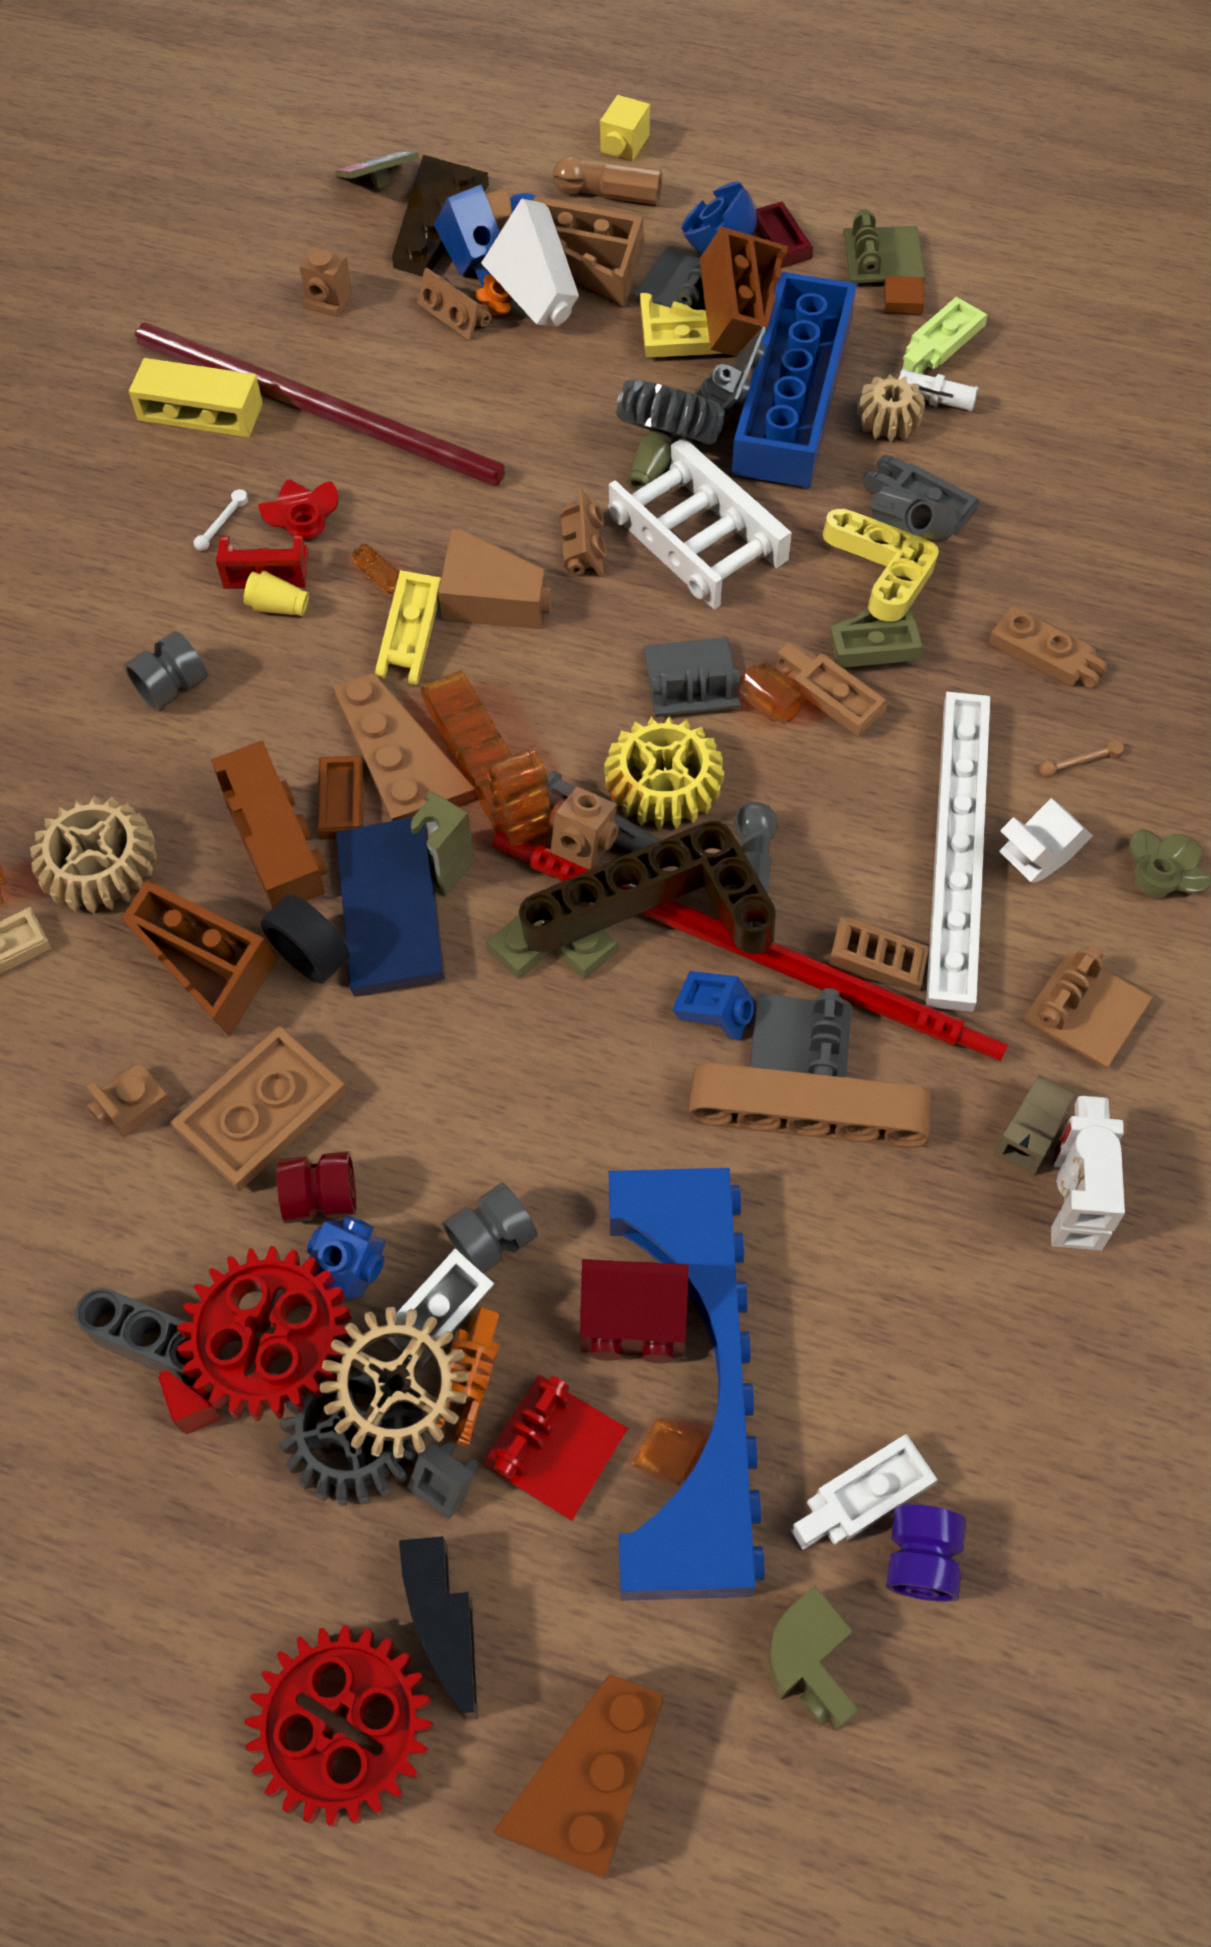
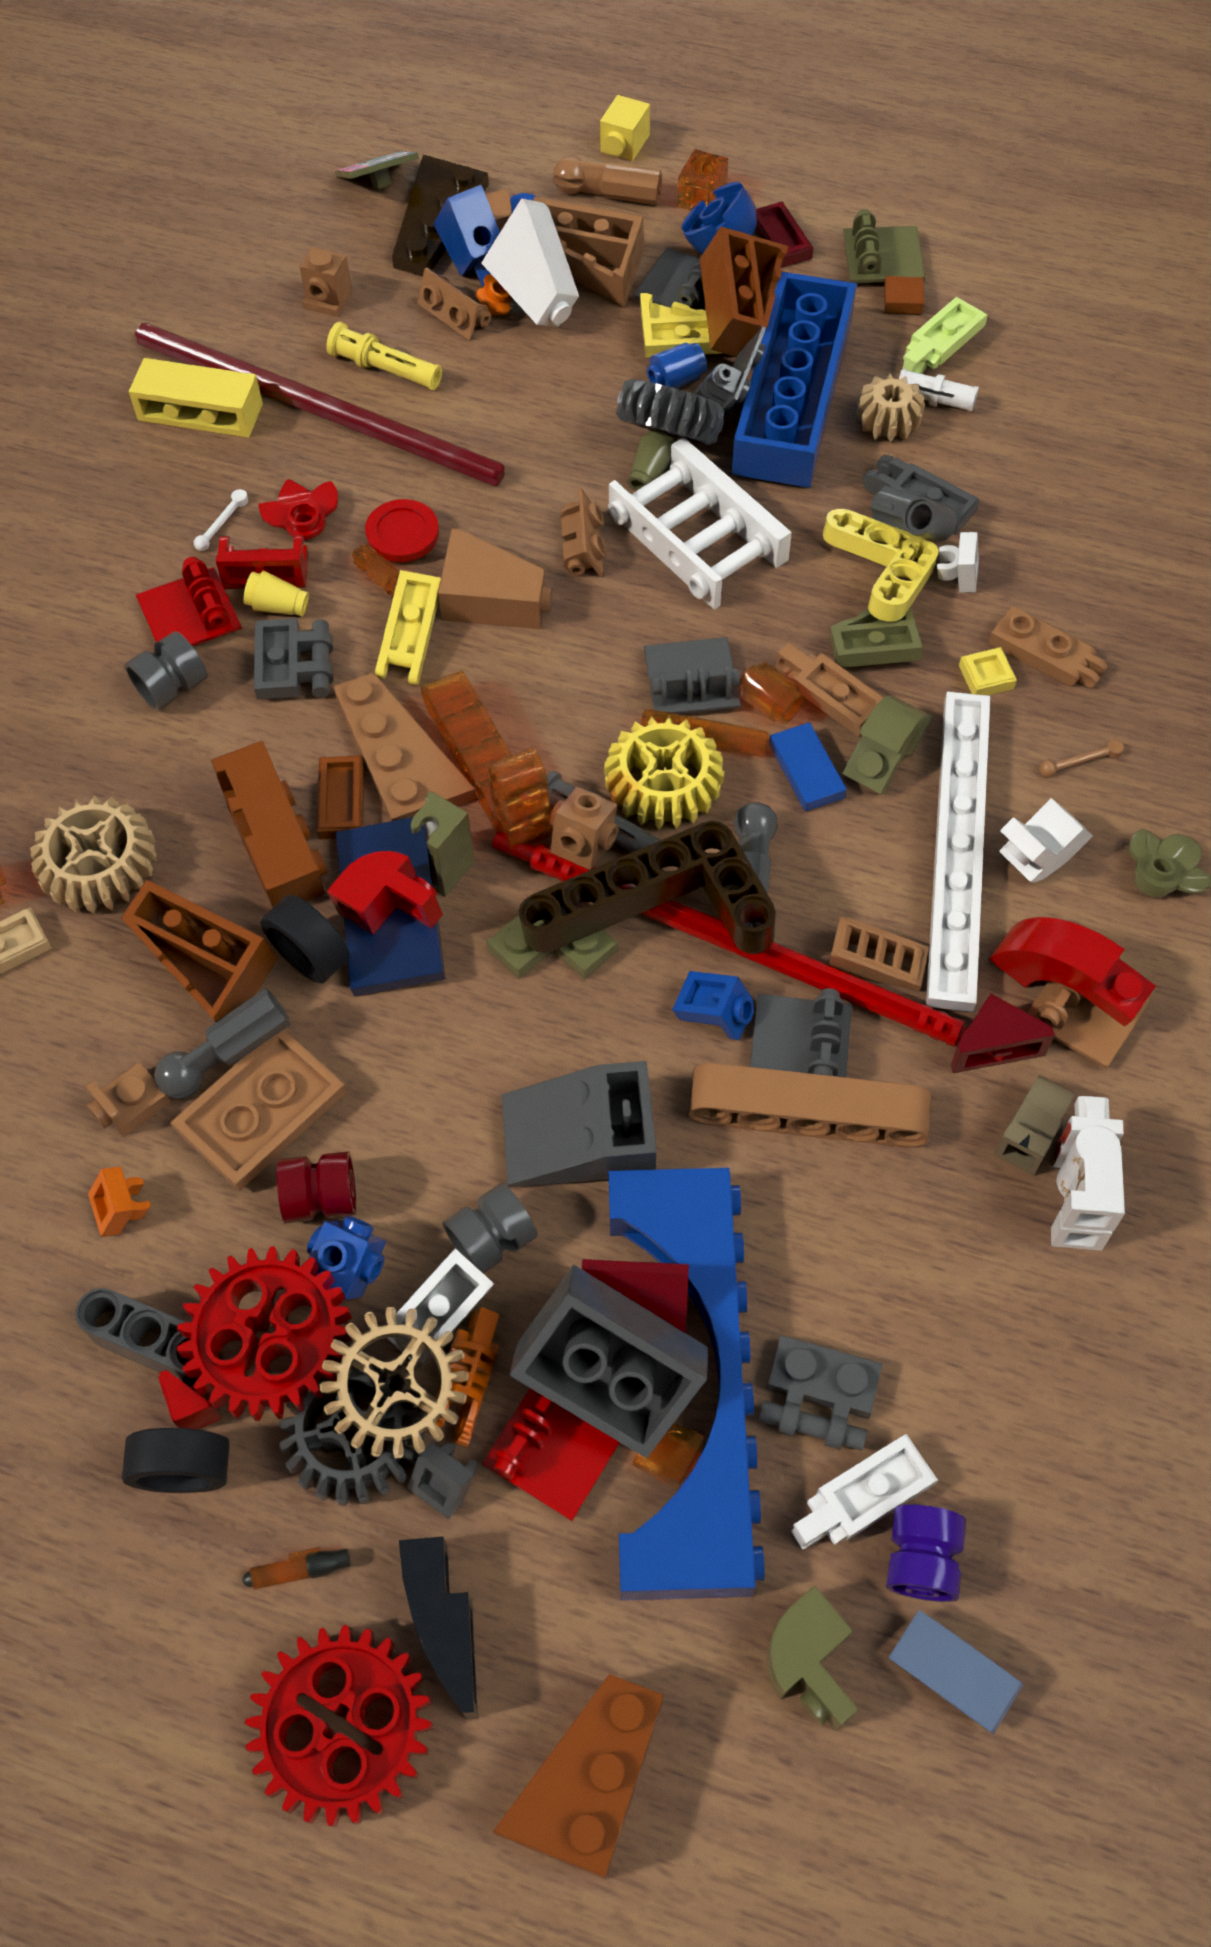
(113, 1203): none -> orange tile
(175, 1460): none -> black tyre
(190, 605): none -> red hinge
(226, 1041): none -> dark grey piece
(278, 658): none -> dark grey plate
(300, 1565): none -> piece
(369, 352): none -> light yellow pin
(378, 885): none -> red brick
(402, 530): none -> red piece
(580, 1126): none -> dark grey slope
(610, 1361): none -> dark grey brick
(677, 365): none -> blue brick
(700, 177): none -> clear orange brick
(725, 735): none -> clear orange axle
(807, 766): none -> blue tile
(825, 1379): none -> dark grey plate
(887, 736): none -> olive brick
(956, 1671): none -> sand blue slope
(963, 562): none -> white tile
(987, 672): none -> light yellow tile
(1003, 1031): none -> dark red slope
(1077, 959): none -> red arch

